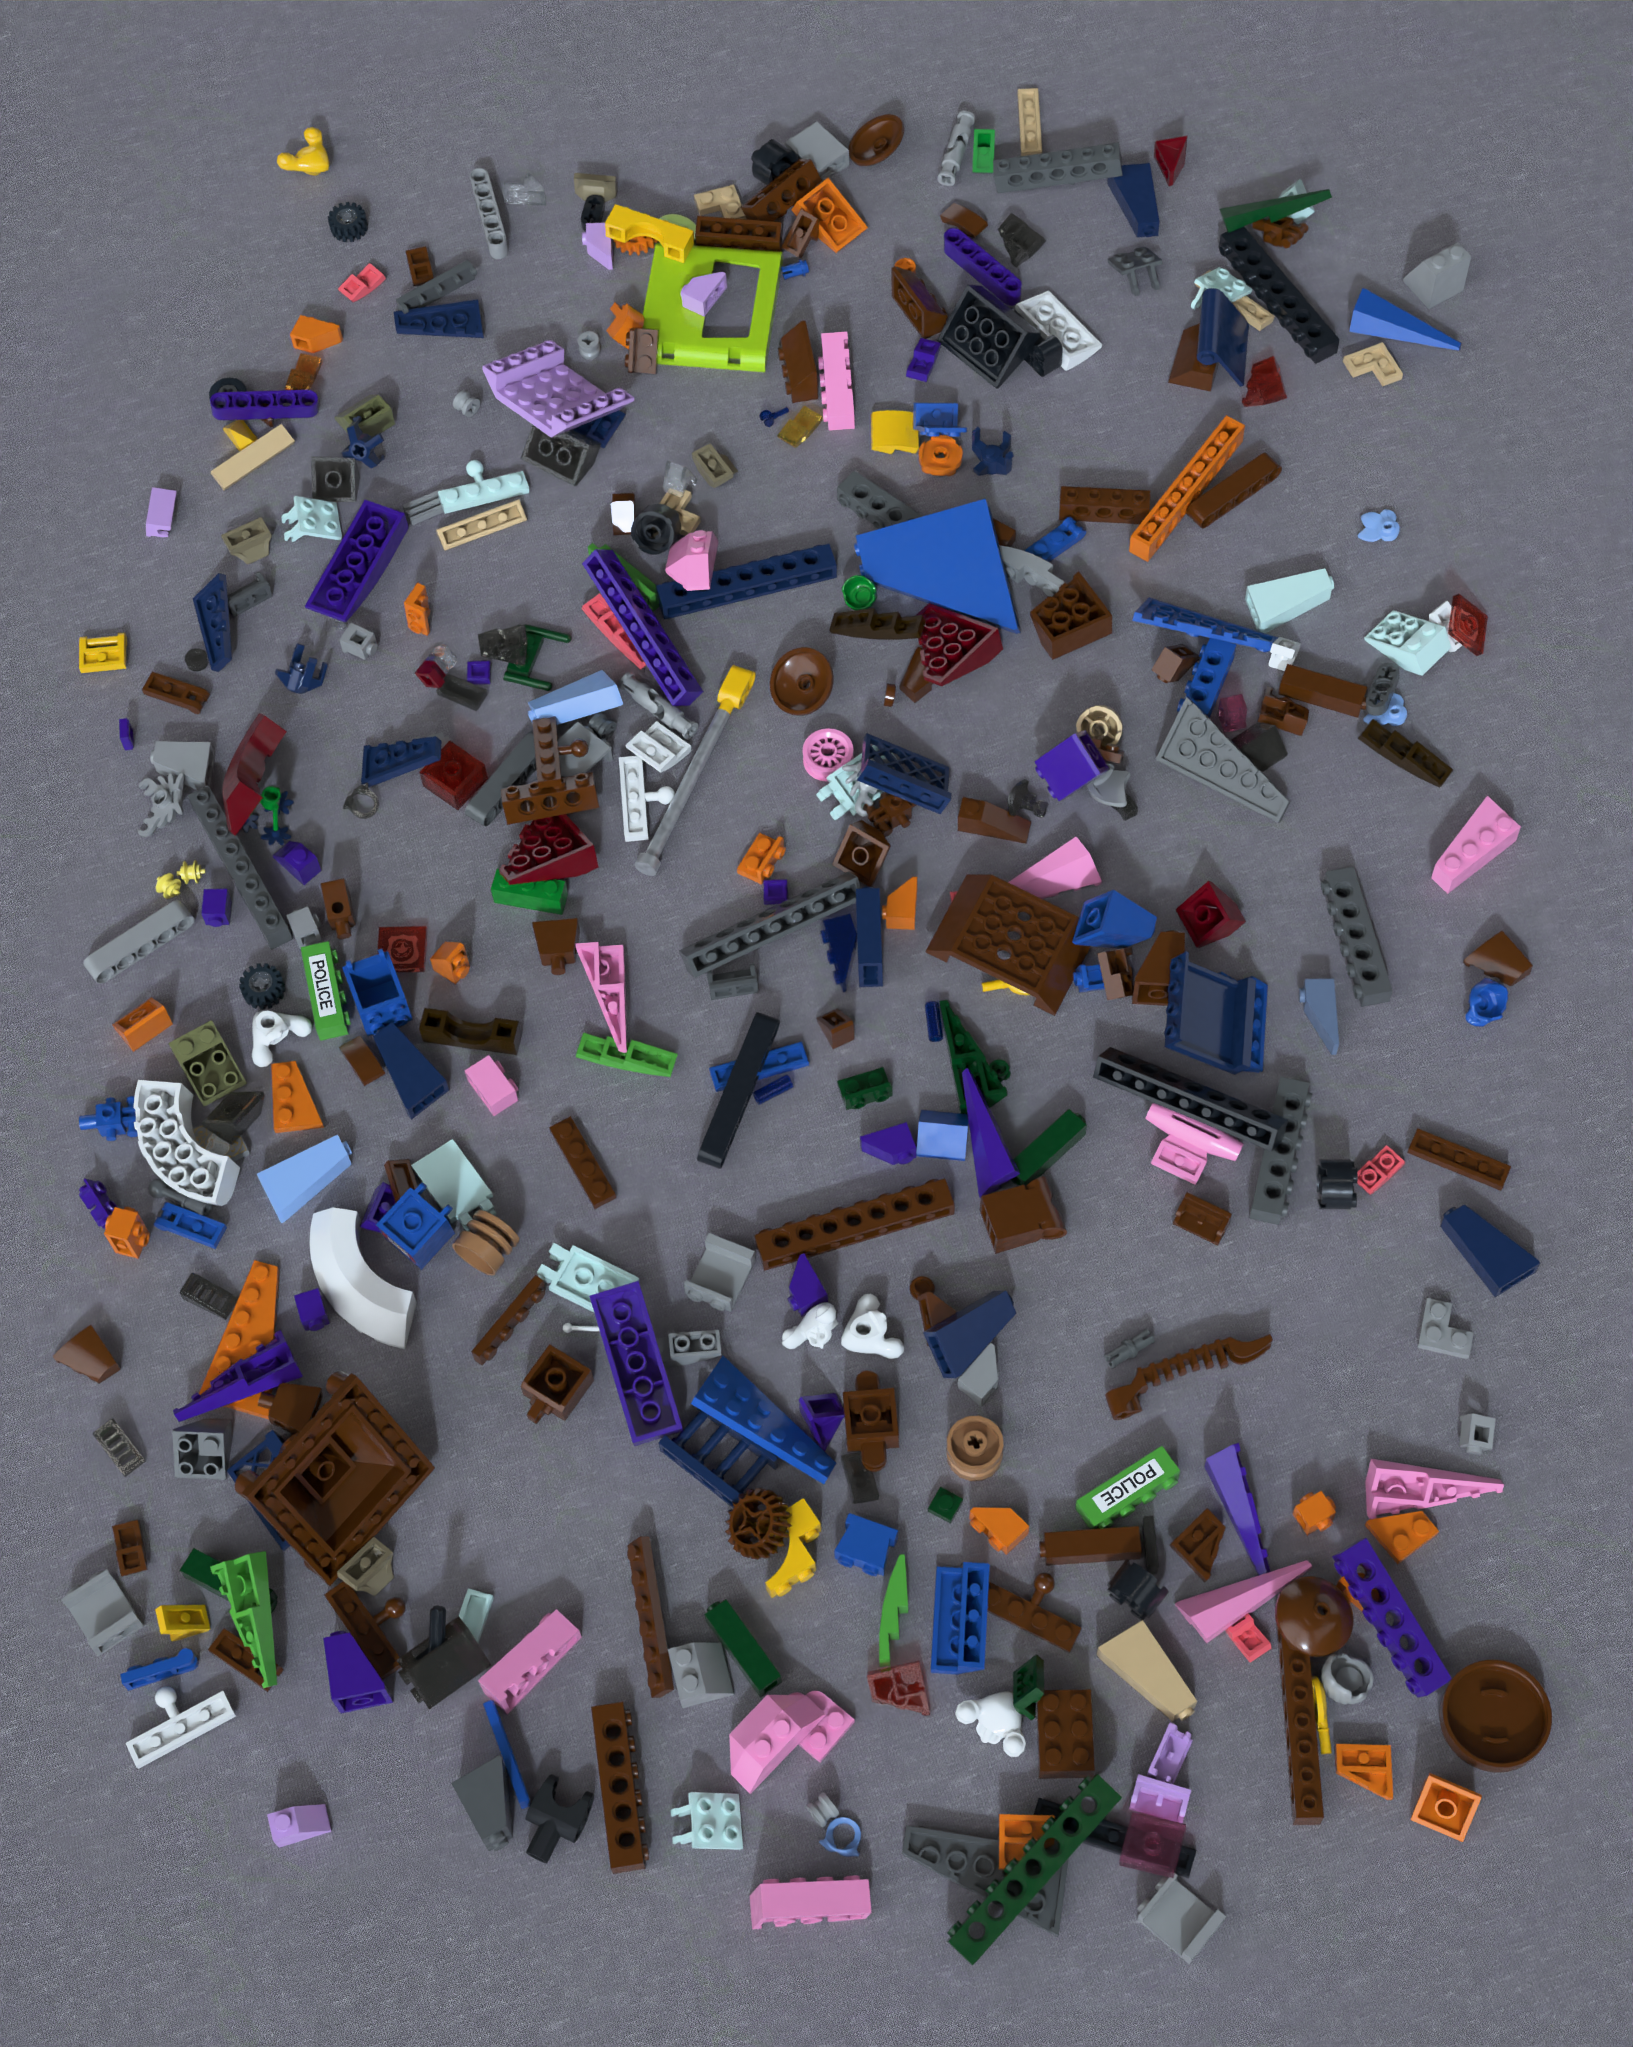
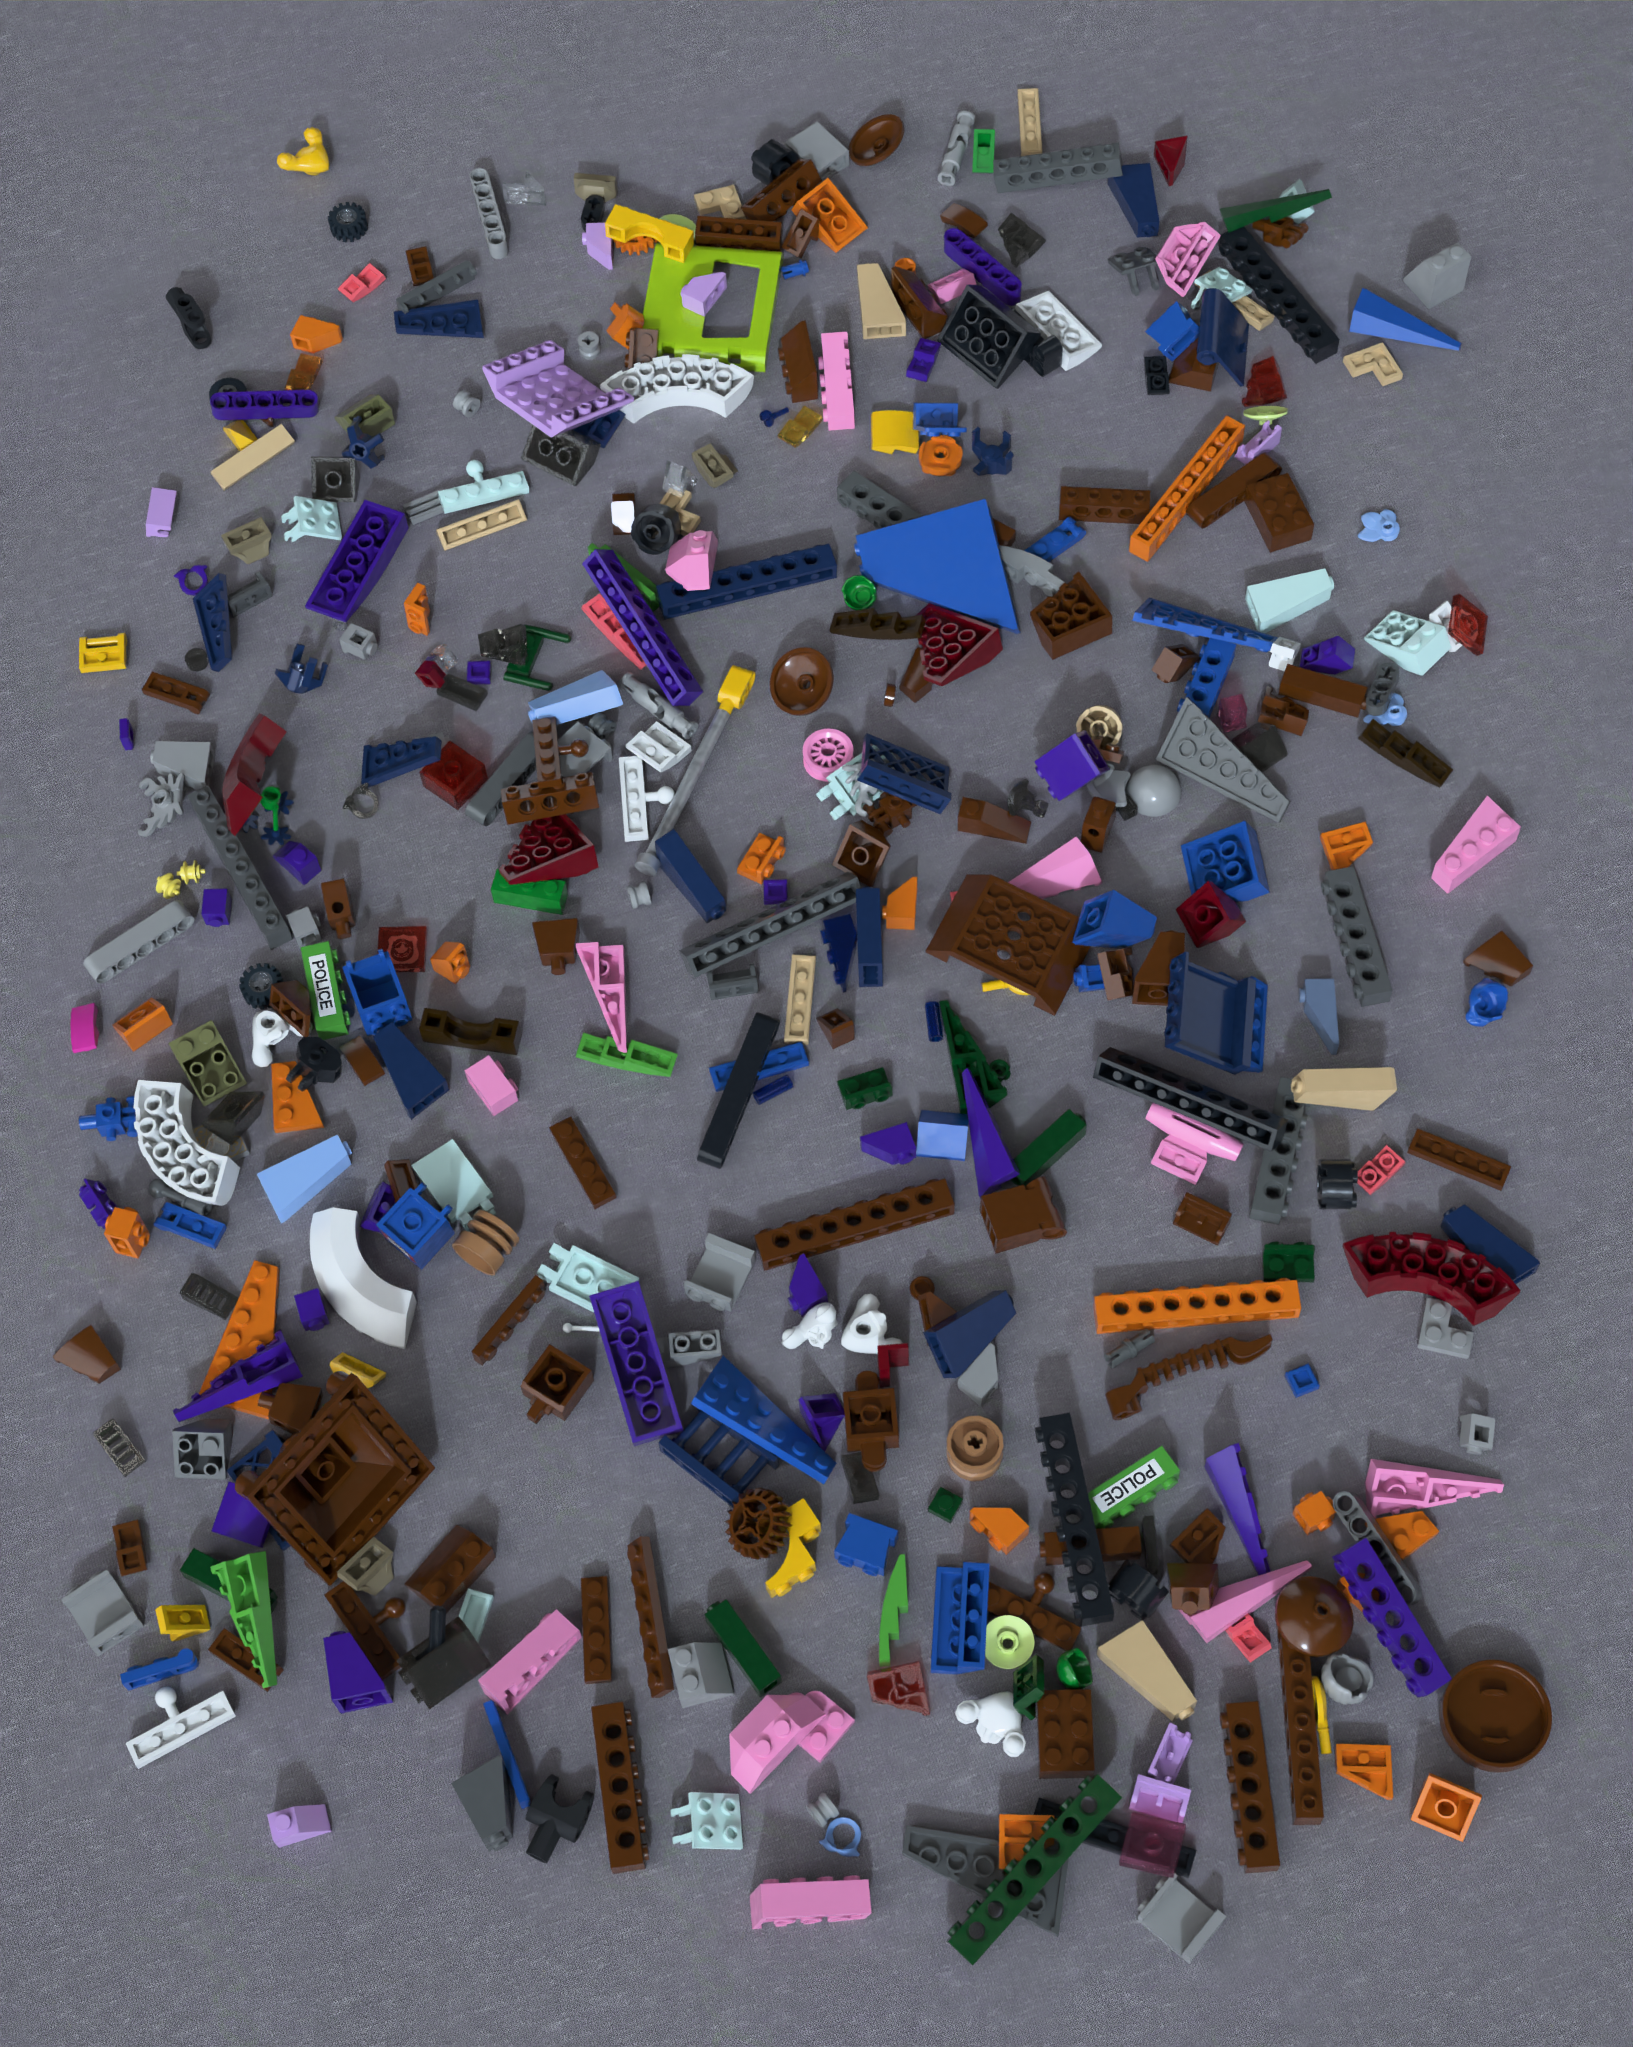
(83, 1028): none -> dark pink slope
(181, 575): none -> dark purple piece
(190, 316): none -> black connector
(240, 1519): none -> dark purple slope
(292, 1003): none -> reddish brown slope
(314, 1063): none -> black hinge
(366, 1373): none -> yellow slope
(451, 1568): none -> reddish brown slope
(596, 1630): none -> reddish brown plate
(639, 895): none -> light grey wheel
(681, 383): none -> white brick
(689, 876): none -> dark blue slope
(800, 999): none -> tan tile
(878, 306): none -> tan slope
(891, 1356): none -> dark red panel
(951, 285): none -> bright pink slope
(1013, 1629): none -> yellowish green dish
(1060, 1428): none -> black brick
(1074, 1669): none -> green hair
(1101, 818): none -> reddish brown torso
(1154, 790): none -> light grey piece
(1156, 375): none -> black slope
(1174, 331): none -> blue hips
(1185, 254): none -> bright pink wedge
(1186, 1315): none -> orange brick
(1192, 1586): none -> reddish brown torso
(1228, 860): none -> blue slope
(1248, 1717): none -> reddish brown brick
(1262, 442): none -> lavender hinge
(1265, 413): none -> yellowish green dish
(1279, 512): none -> reddish brown brick
(1288, 1261): none -> dark green bracket
(1302, 1380): none -> blue tile
(1328, 656): none -> dark purple slope
(1345, 1087): none -> tan slope
(1346, 844): none -> orange wing
(1374, 1533): none -> dark grey beam
(1430, 1268): none -> dark red brick

